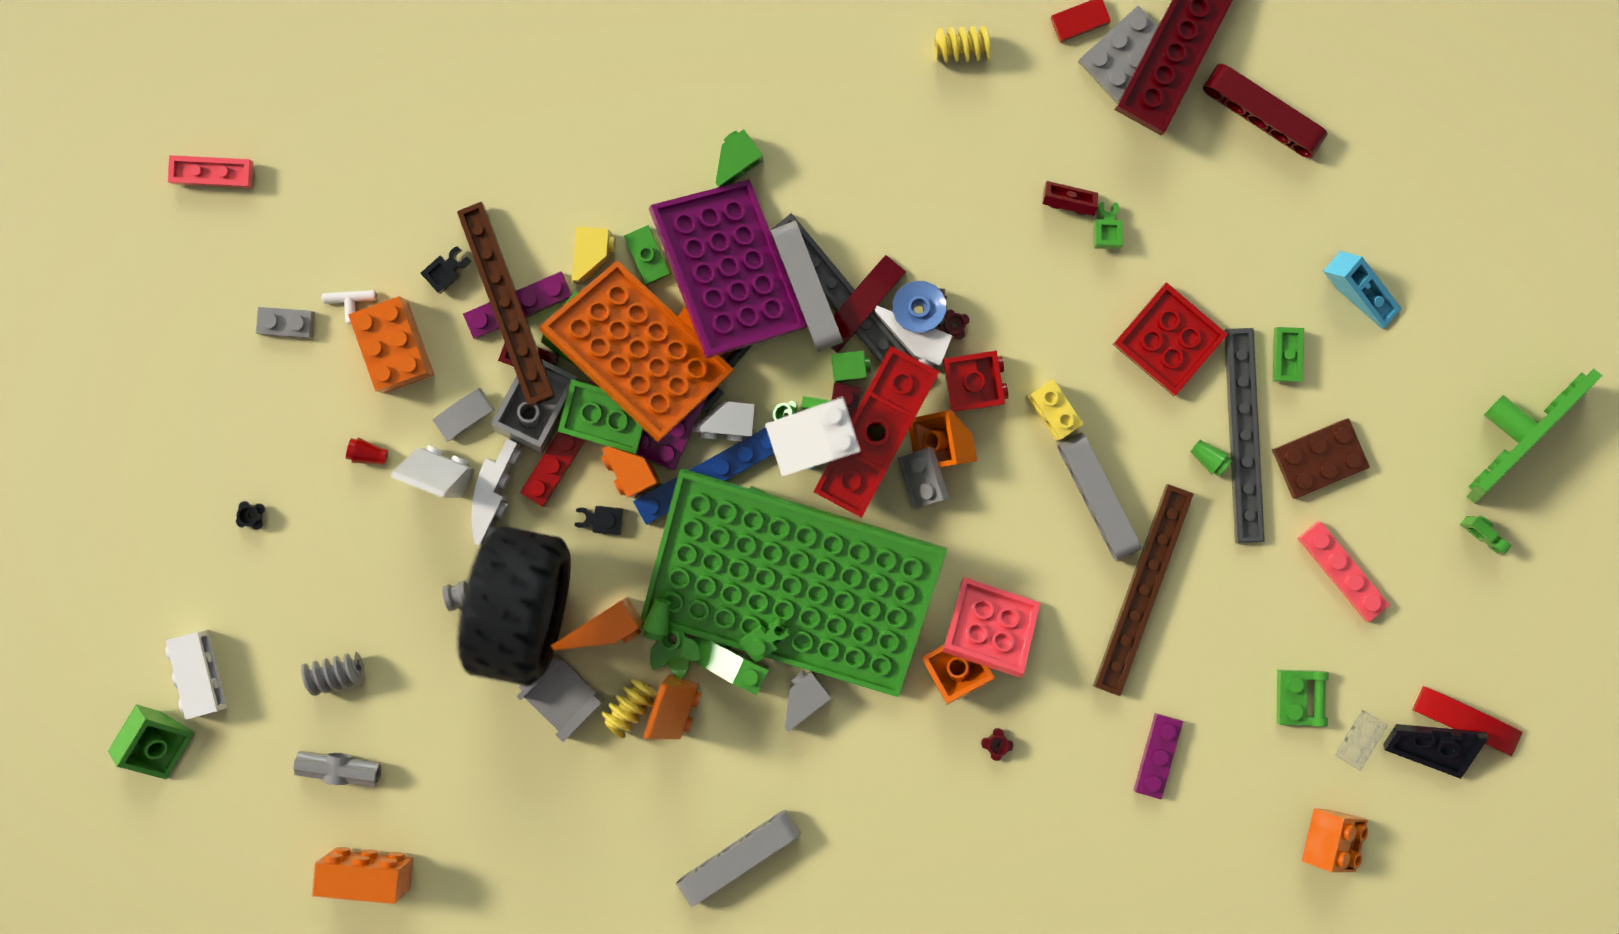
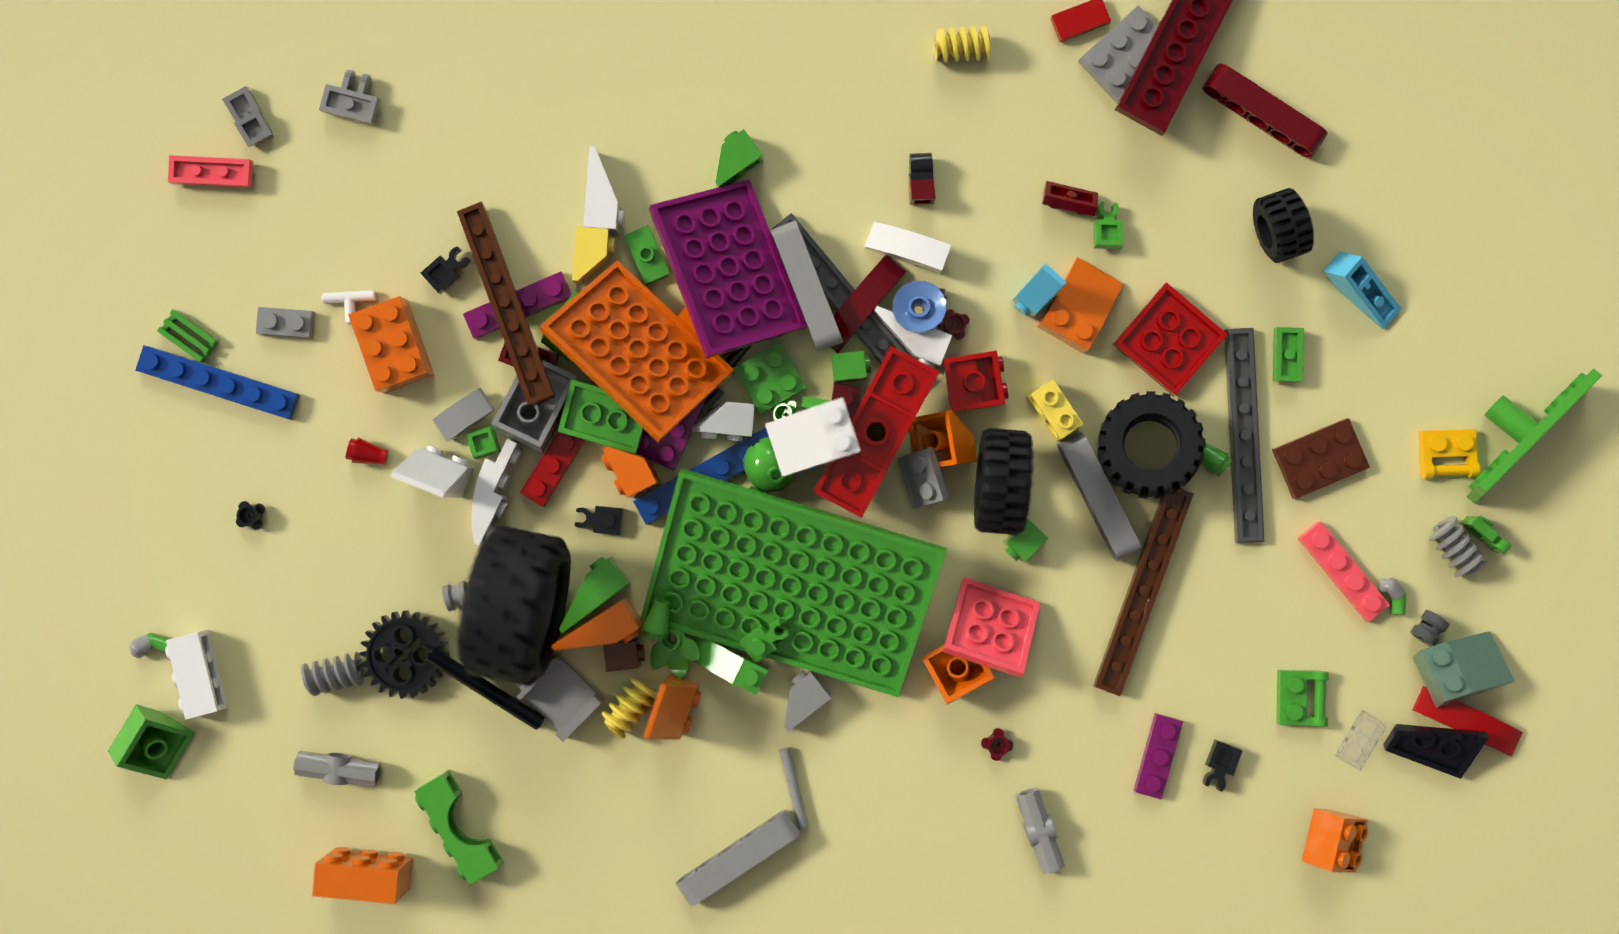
(146, 642): none -> arm
(170, 323): none -> bright green tile
(217, 382): none -> blue plate
(247, 116): none -> light grey slope
(351, 104): none -> light grey hinge
(389, 636): none -> black gear
(473, 856): none -> bright green arch
(483, 442): none -> bright green tile
(485, 688): none -> black axle
(597, 587): none -> bright green slope
(601, 202): none -> white slope
(623, 656): none -> reddish brown brick
(763, 469): none -> bright green cylinder
(769, 378): none -> bright green plate
(793, 787): none -> light grey bar
(908, 246): none -> white slope
(921, 179): none -> leg
(1003, 481): none -> black tyre
(1025, 543): none -> bright green brick
(1038, 291): none -> medium azure slope
(1040, 830): none -> light grey piece
(1080, 306): none -> orange slope
(1164, 411): none -> black tyre
(1222, 760): none -> black plate
(1283, 225): none -> black tyre
(1397, 593): none -> arm
(1429, 628): none -> dark grey wheel
(1448, 444): none -> yellow plate
(1457, 547): none -> light grey piece
(1462, 668): none -> sand green slope

